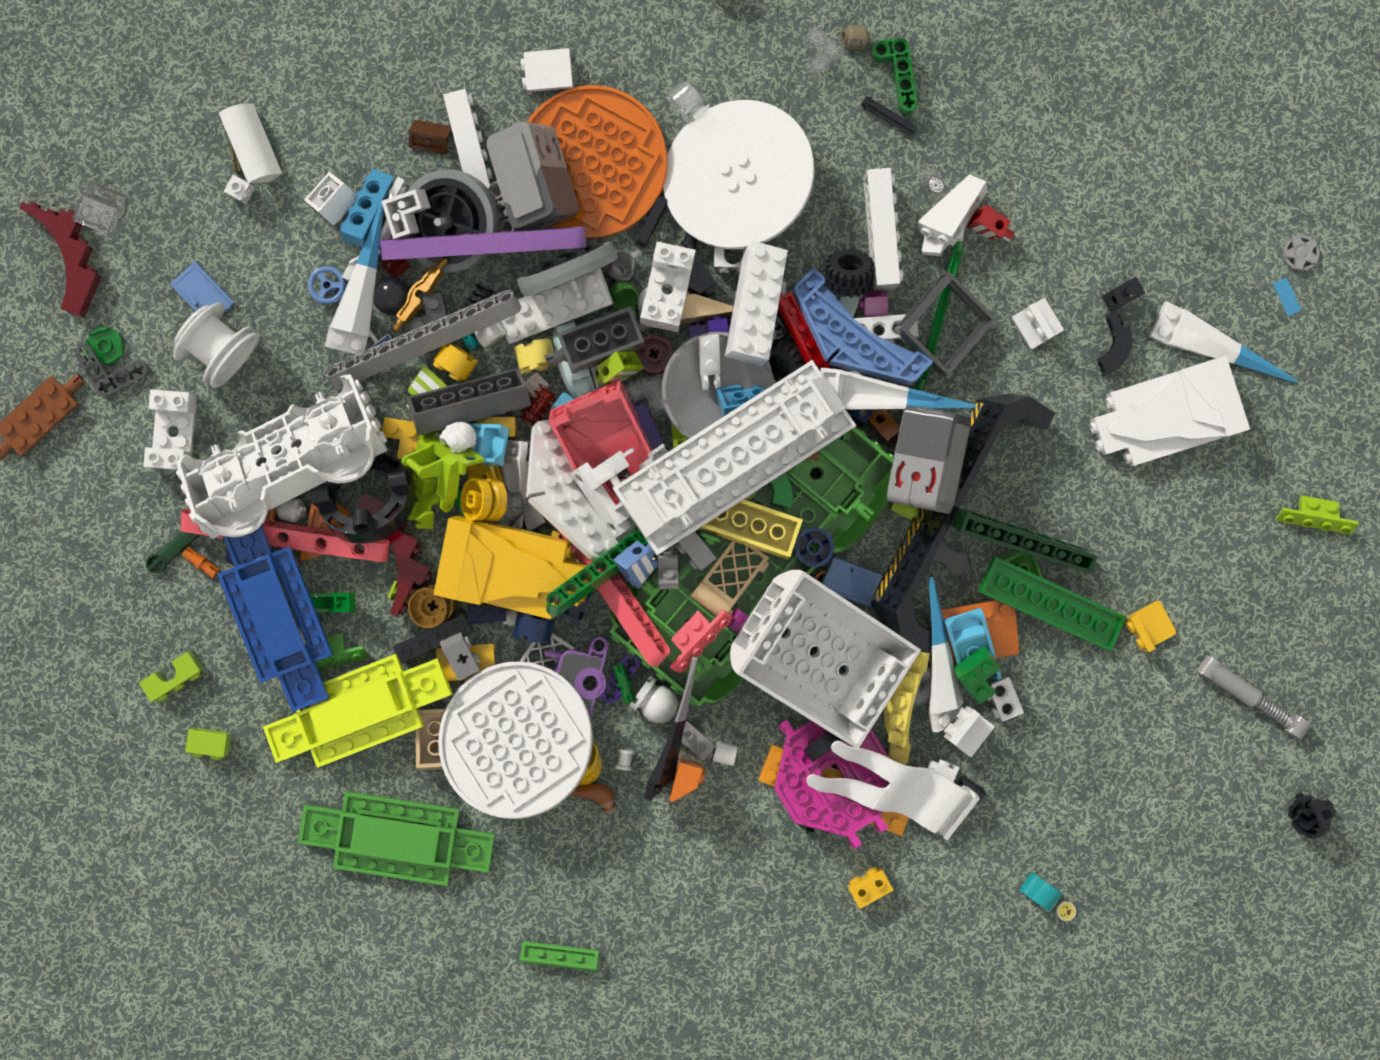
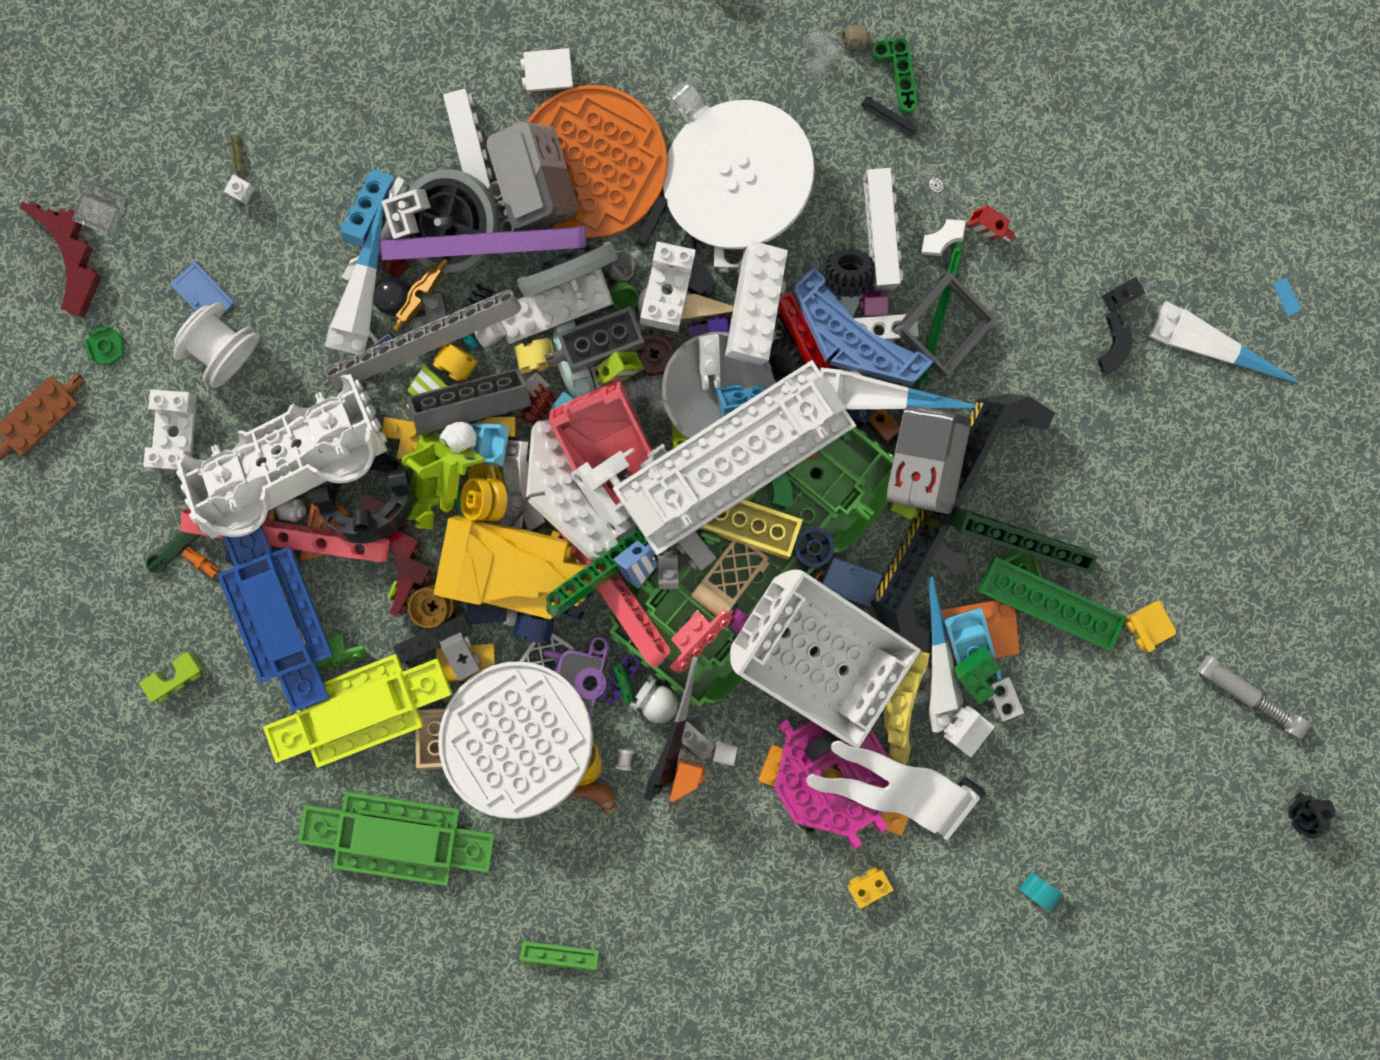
(104, 376): dark grey beam -> none
(208, 742): lime brick -> none
(250, 143): white brick -> none
(331, 198): white slope -> none
(333, 285): medium blue piece -> none
(333, 602): green arch -> none
(429, 136): reddish brown panel -> none
(648, 425): dark purple window -> none
(944, 768): white brick -> none
(954, 211): white slope -> none
(1037, 323): white bracket -> none
(1065, 910): light yellow tile -> none
(1171, 413): white panel -> none
(1301, 252): light grey wheel -> none
(1318, 514): lime bracket -> none

